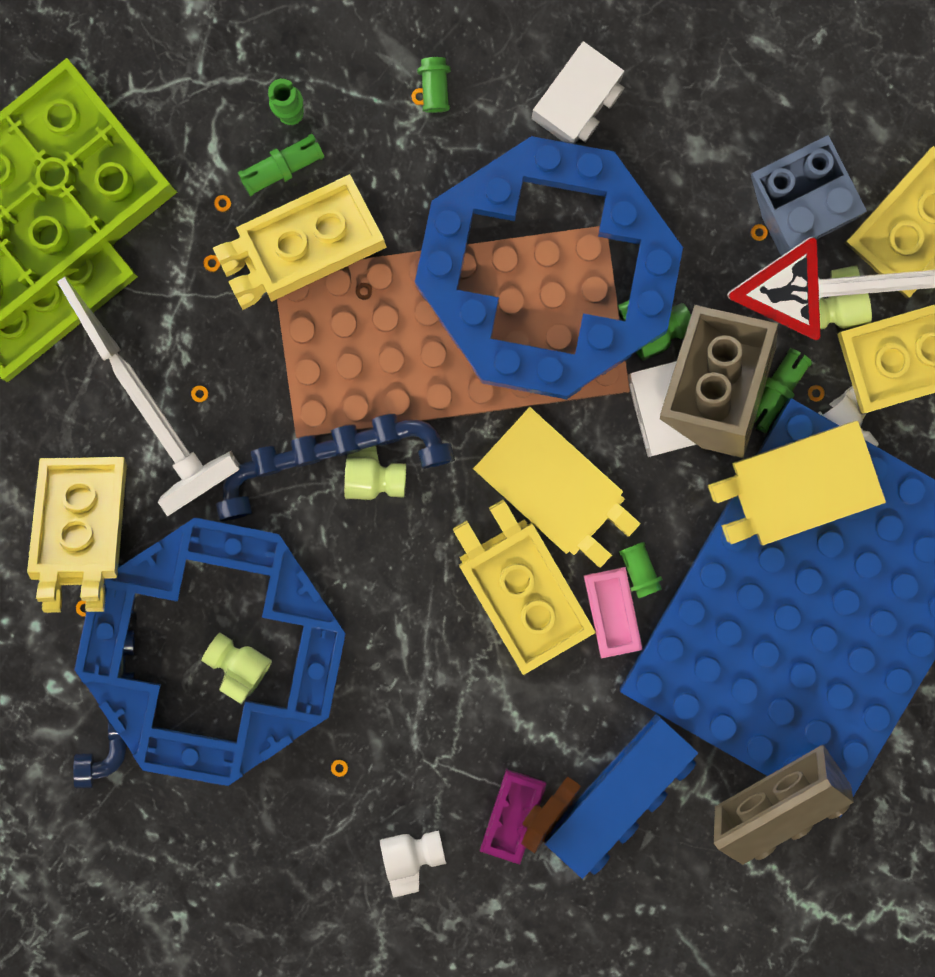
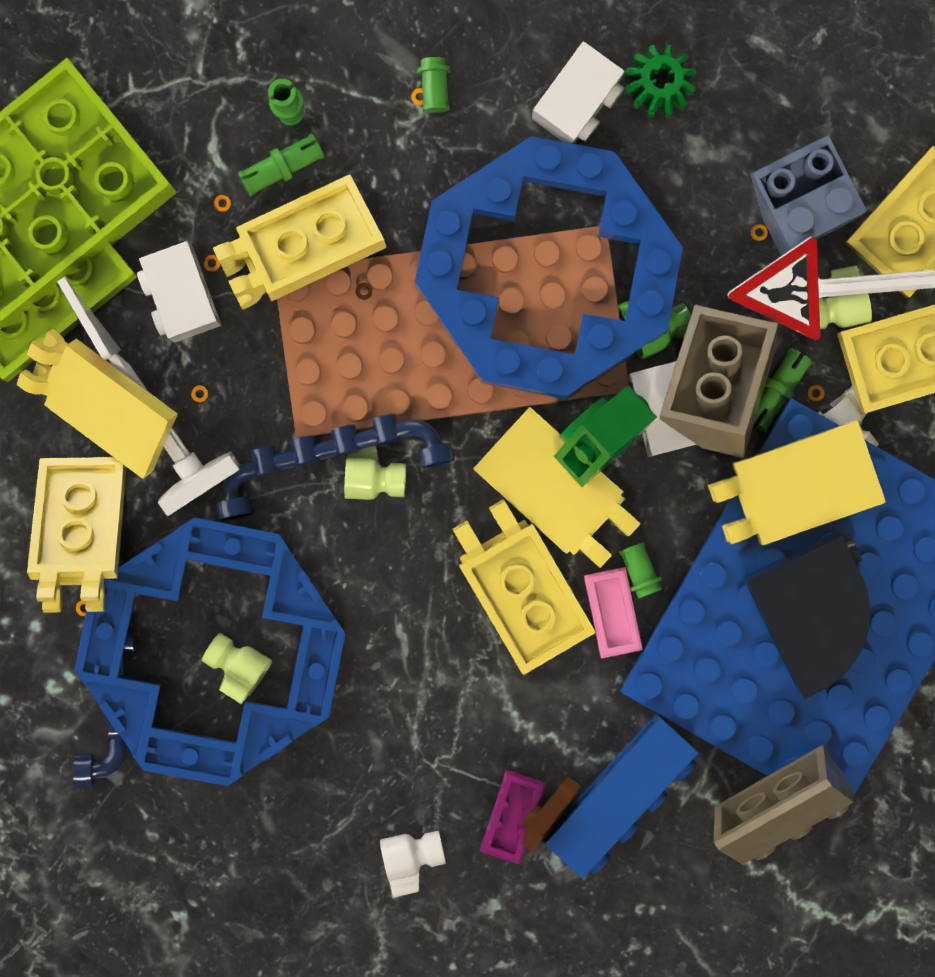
(99, 401): none -> light yellow tile
(178, 292): none -> white brick
(343, 763): light orange piece -> none
(603, 434): none -> green brick
(647, 70): none -> green gear
(814, 610): none -> black brick

